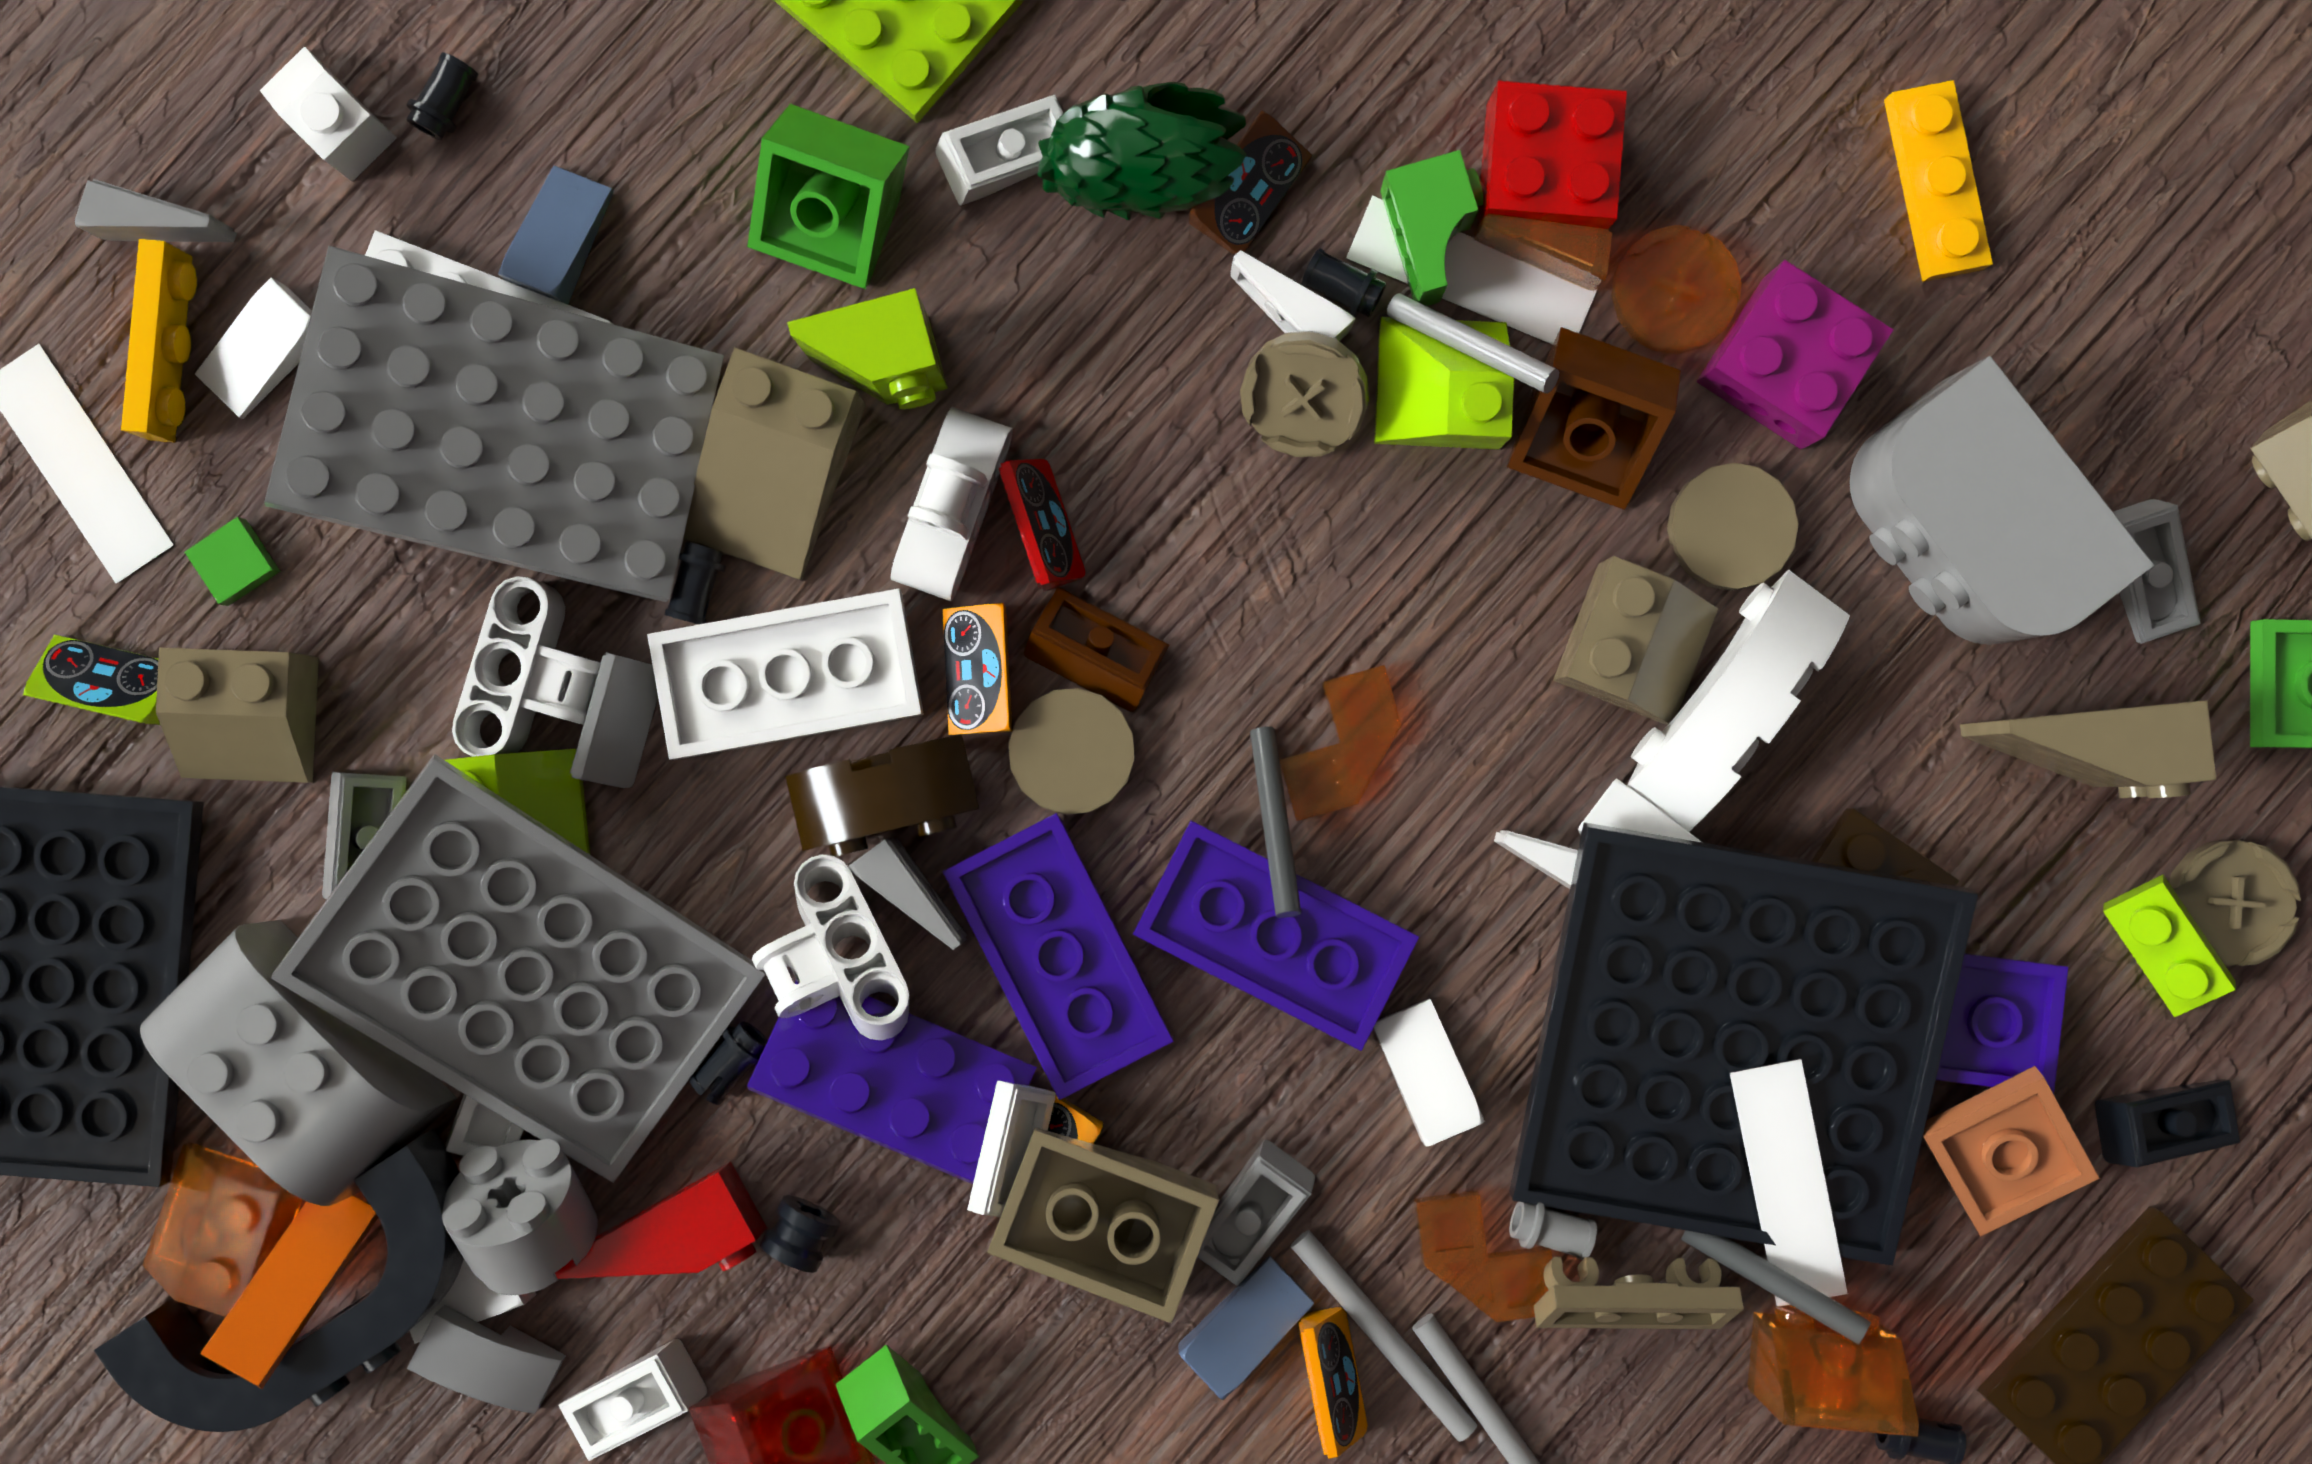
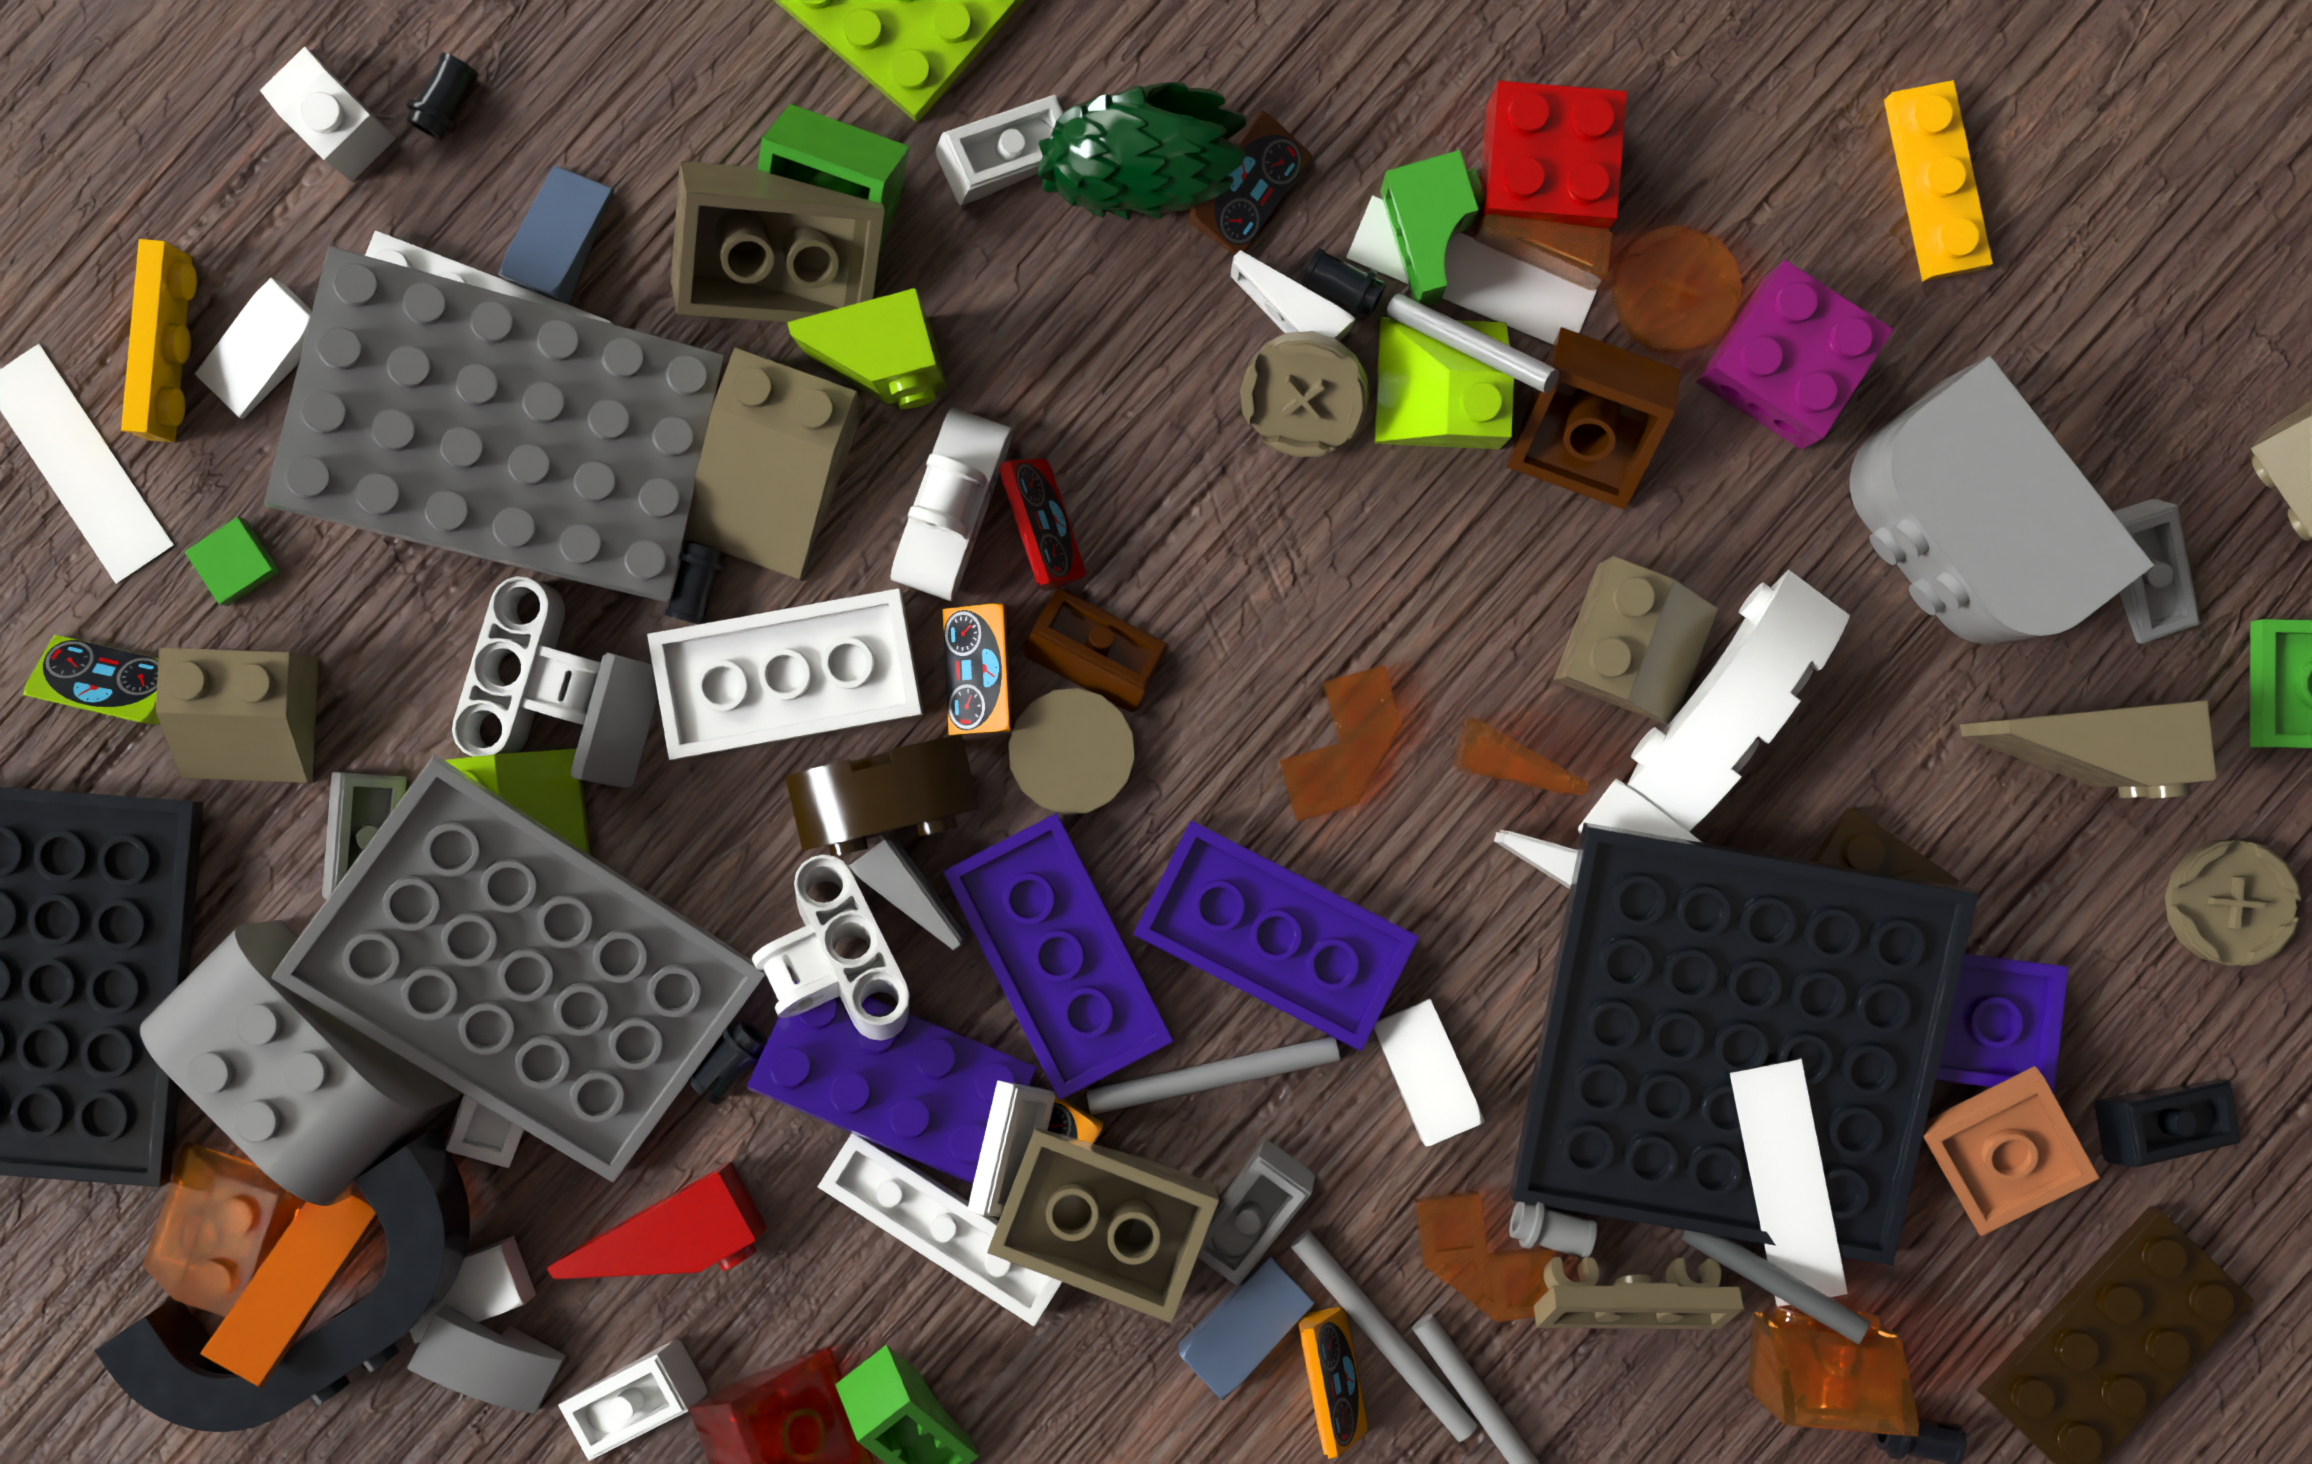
(129, 216): light grey slope -> none
(519, 1215): light grey brick -> none
(769, 245): none -> dark tan slope
(799, 1234): black wheel -> none
(934, 1224): none -> white plate
(1212, 1075): none -> light grey bar
(1275, 822): dark grey bar -> none
(1497, 756): none -> clear orange slope
(1733, 526): dark tan tile -> none
(2169, 946): lime plate -> none

